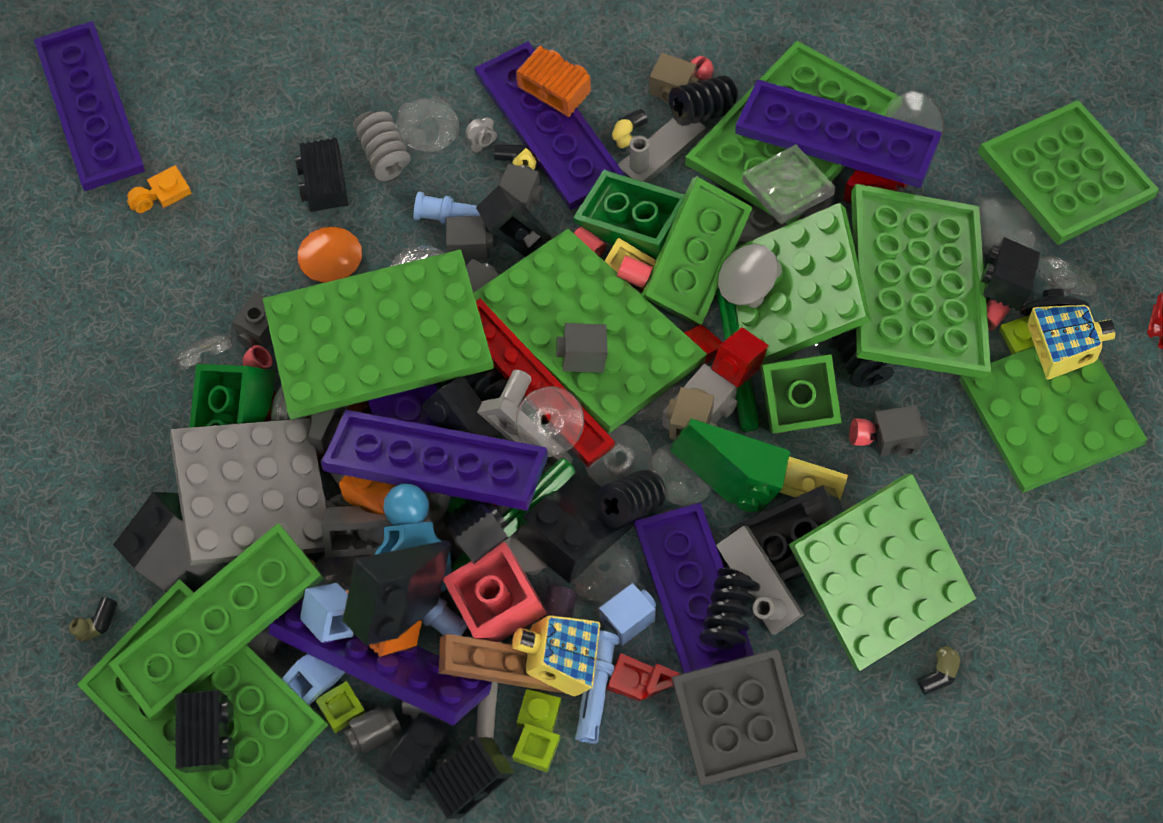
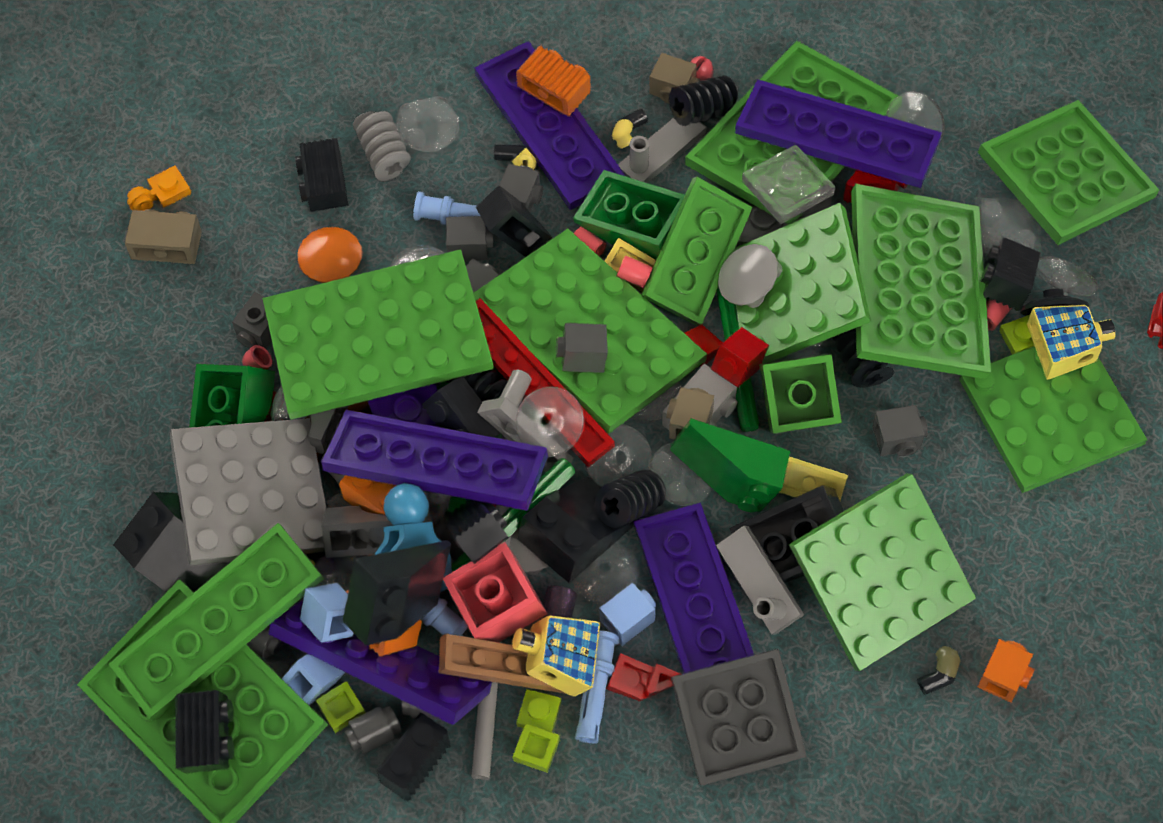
(89, 106): dark purple plate -> none
(96, 625): arm -> none
(163, 236): none -> dark tan brick
(191, 355): clear dish -> none
(468, 776): black brick -> none
(481, 133): light grey plate -> none
(728, 609): black piece -> none
(861, 432): coral hinge -> none
(1007, 670): none -> orange brick

